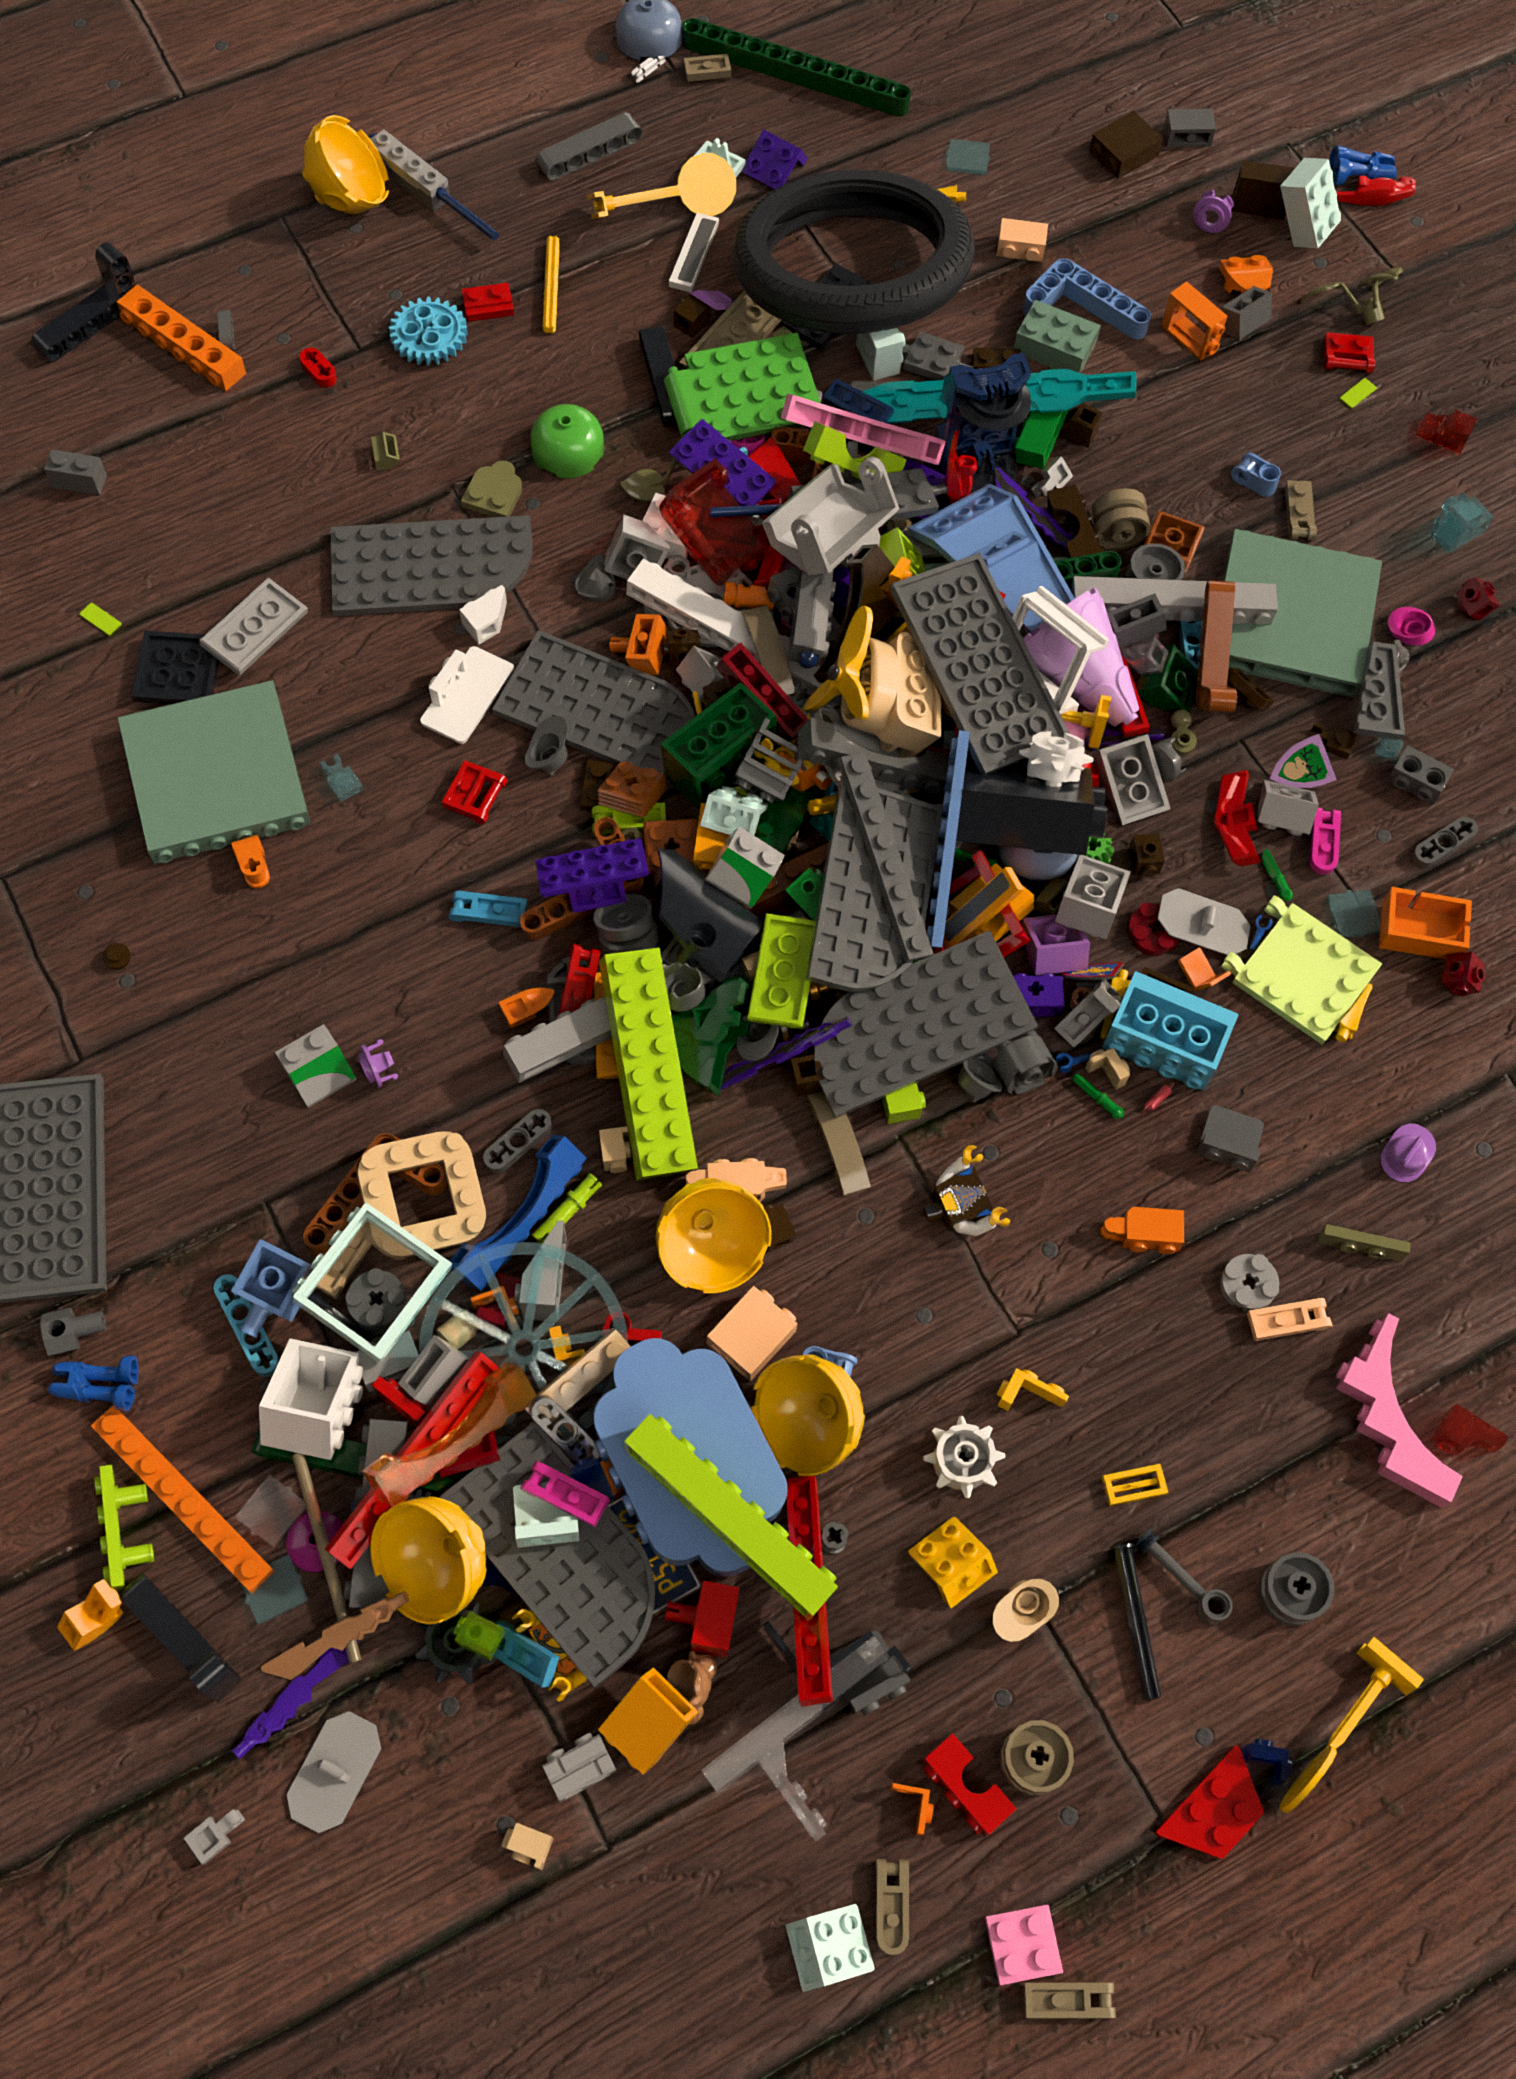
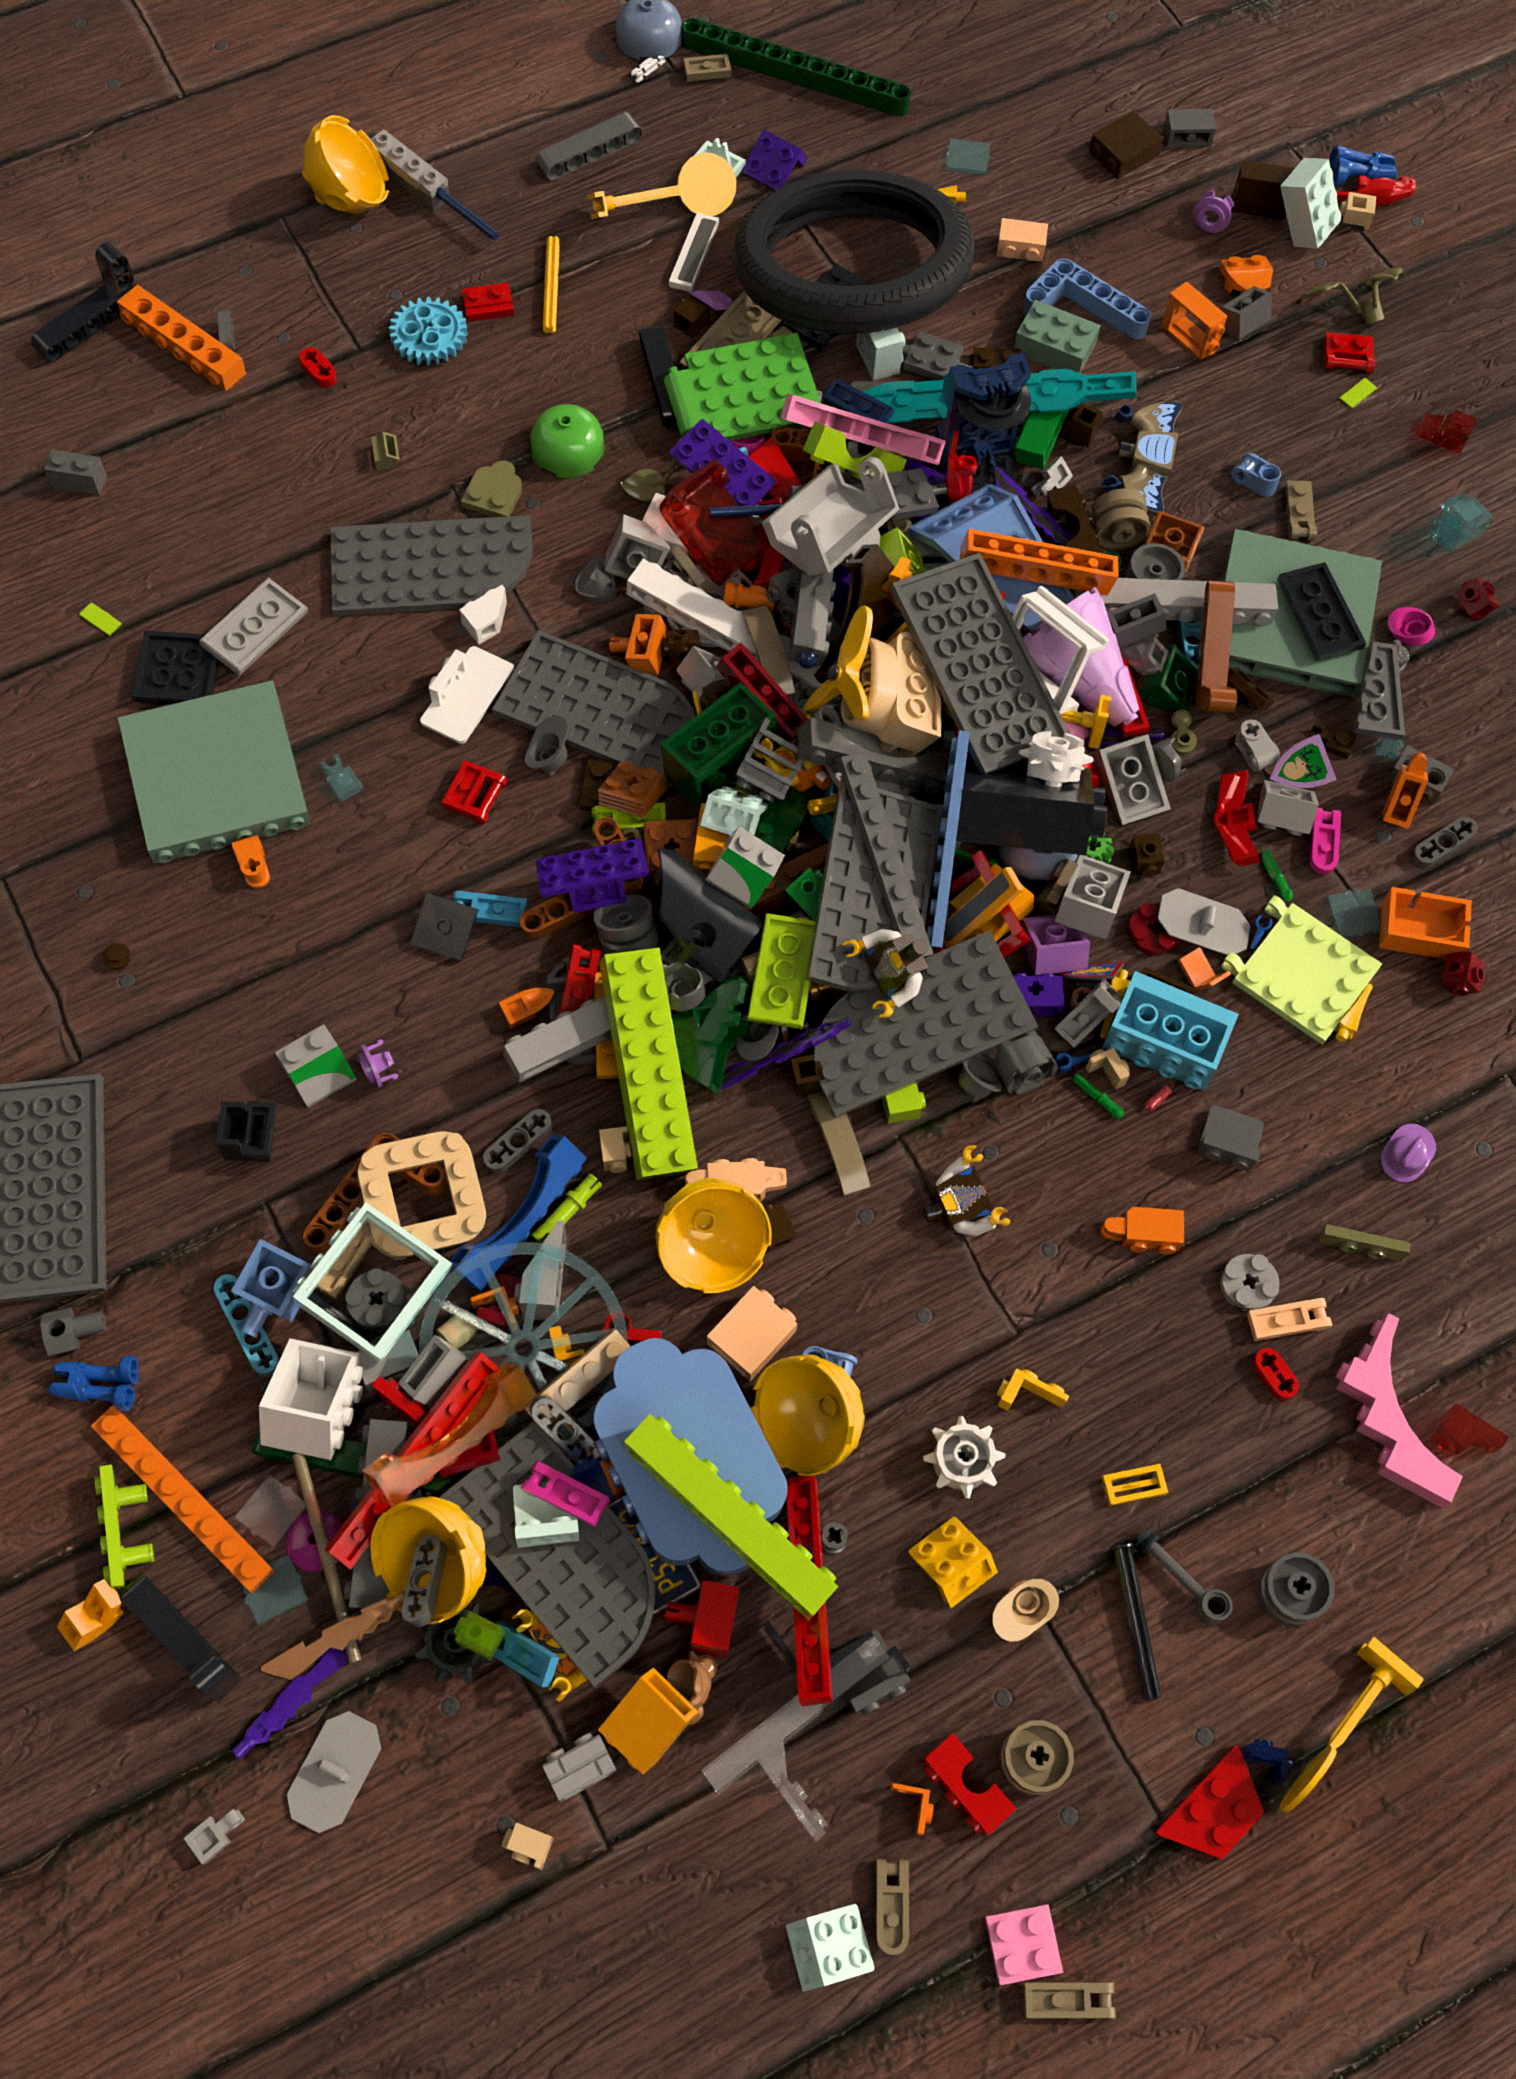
(246, 1130): none -> black plate
(429, 1593): none -> dark grey beam
(444, 926): none -> black plate
(684, 562): none -> dark tan plate
(896, 964): none -> torso
(1042, 561): none -> orange brick
(1063, 873): none -> dark tan plate
(1152, 452): none -> torso
(1256, 747): none -> light grey piece
(1280, 1370): none -> red beam
(1321, 611): none -> black plate
(1358, 209): none -> tan brick
(1406, 792): none -> orange brick

